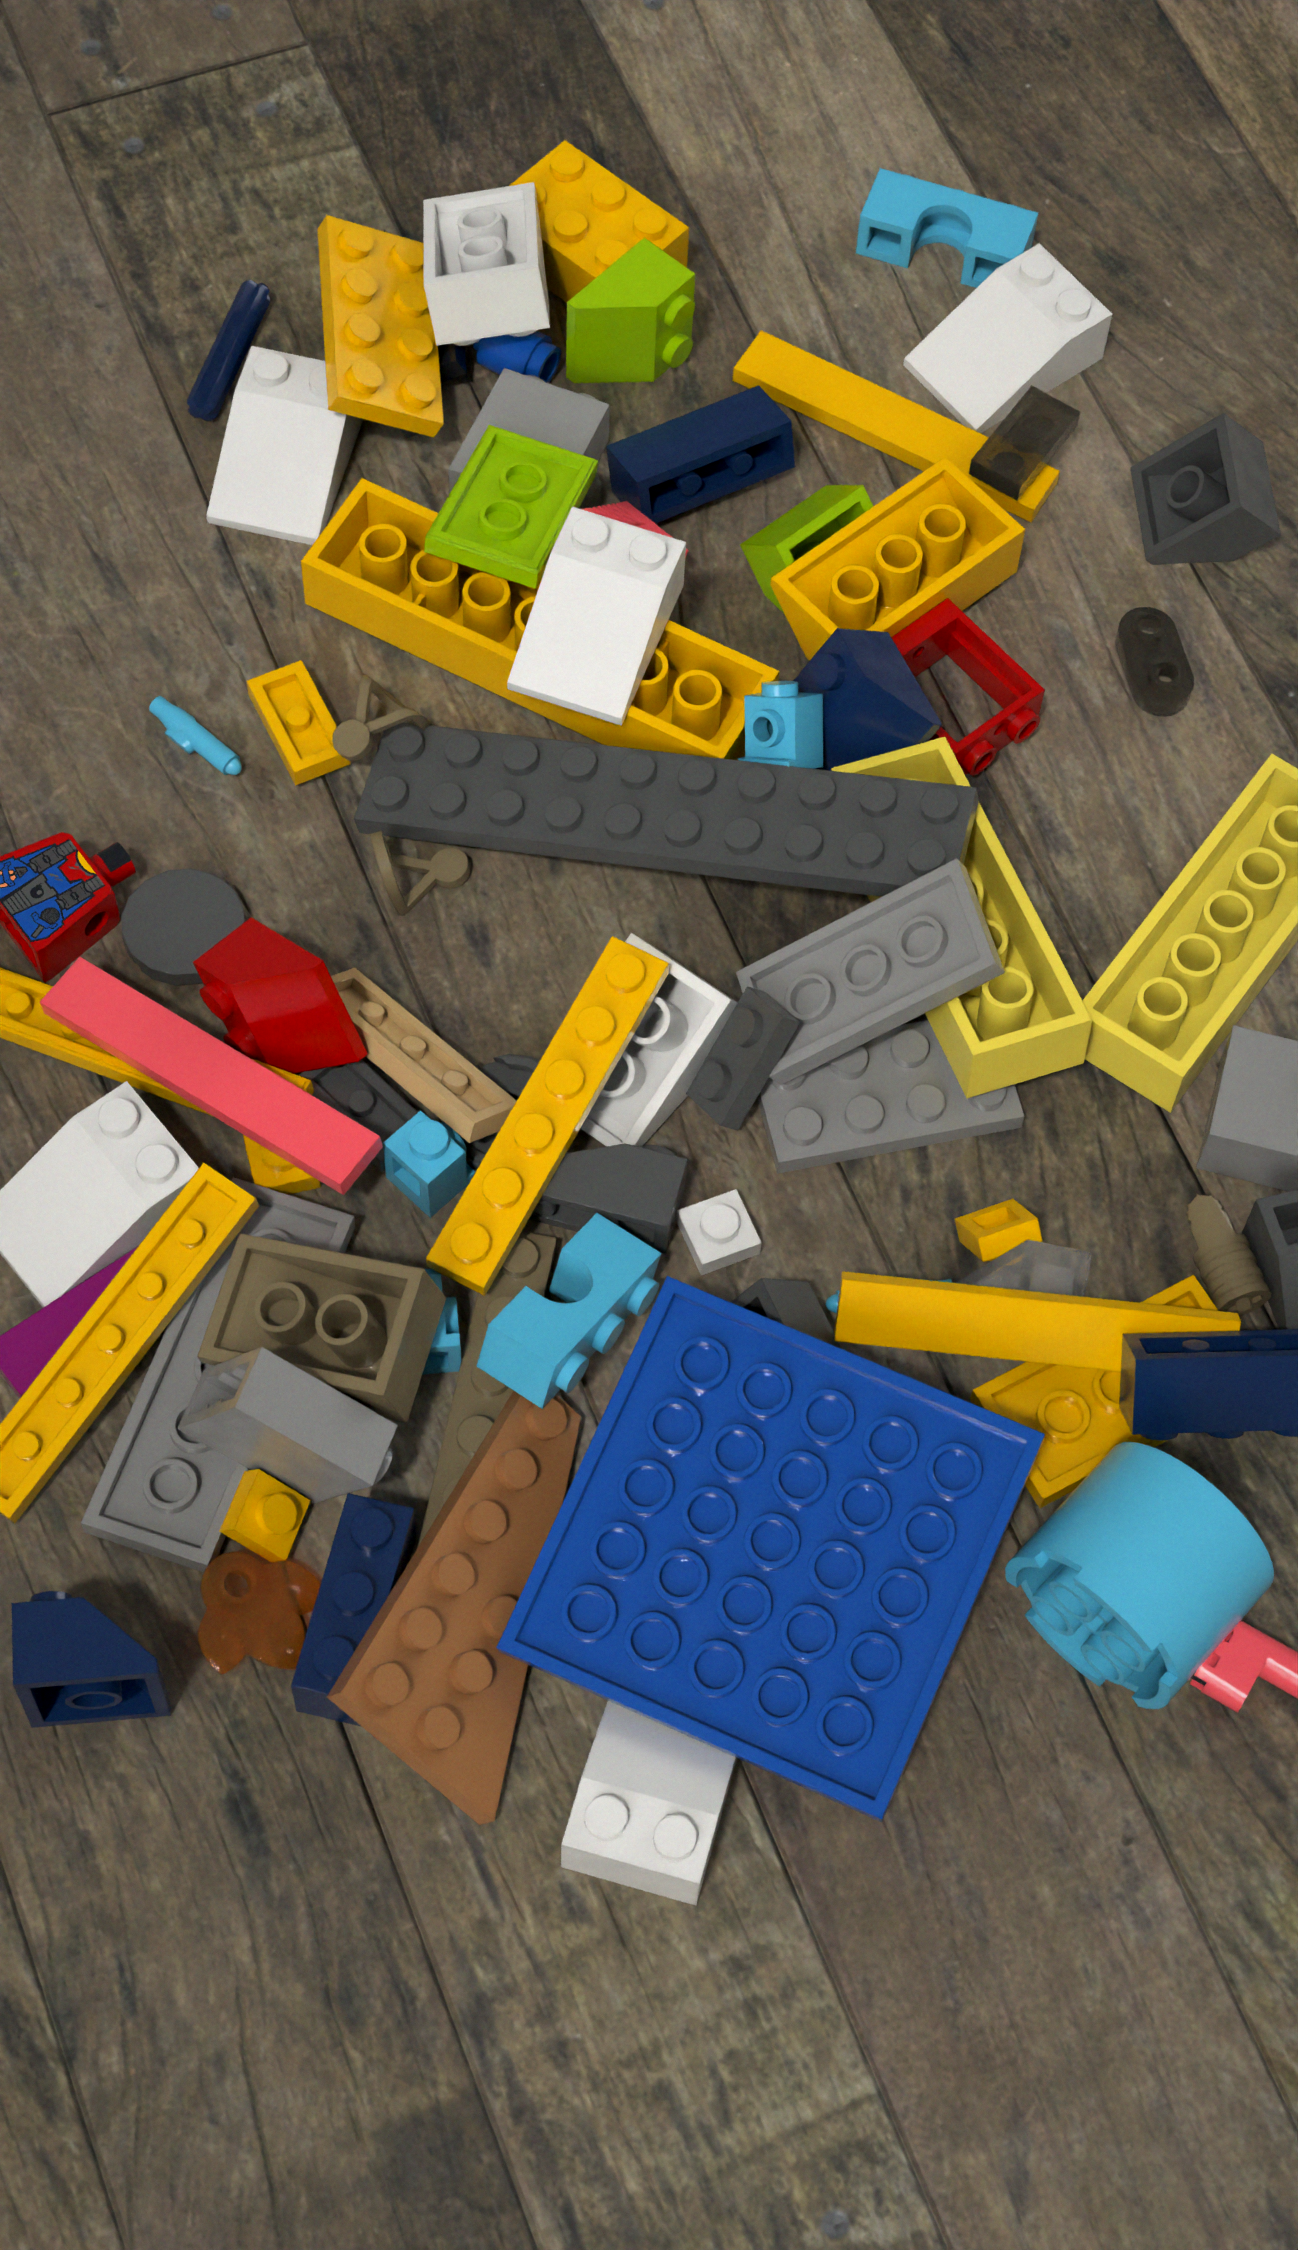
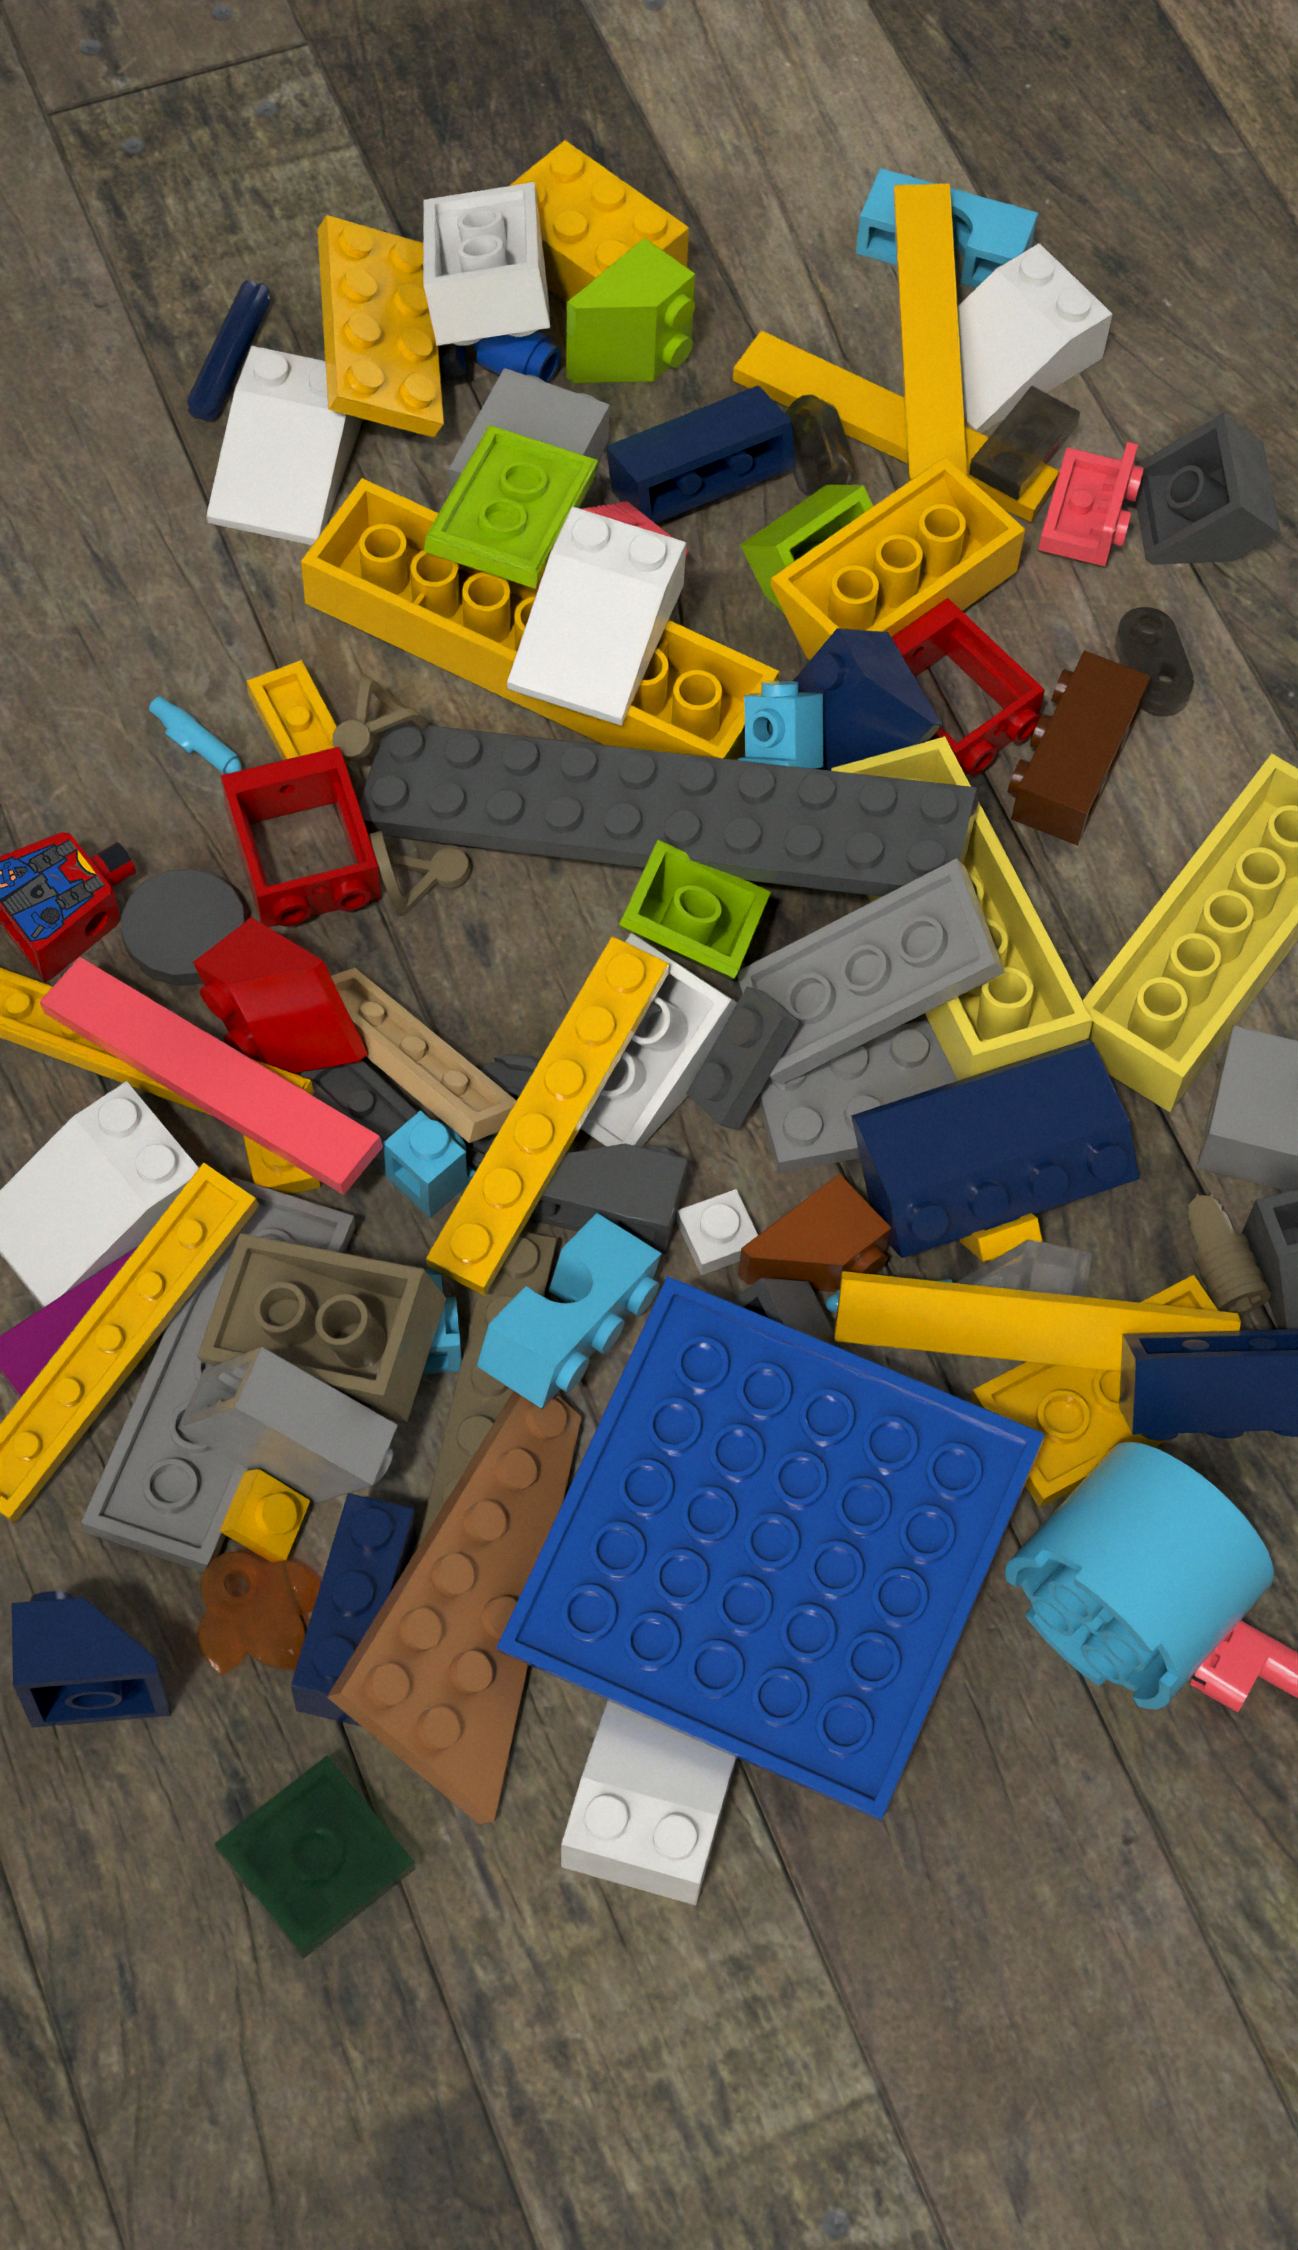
(310, 783): none -> red window
(315, 1856): none -> clear green plate
(694, 910): none -> lime slope
(819, 445): none -> clear smoke plate
(819, 1240): none -> dark orange slope
(929, 327): none -> yellow tile
(995, 1147): none -> dark blue slope
(1077, 746): none -> reddish brown brick
(1088, 504): none -> coral bracket

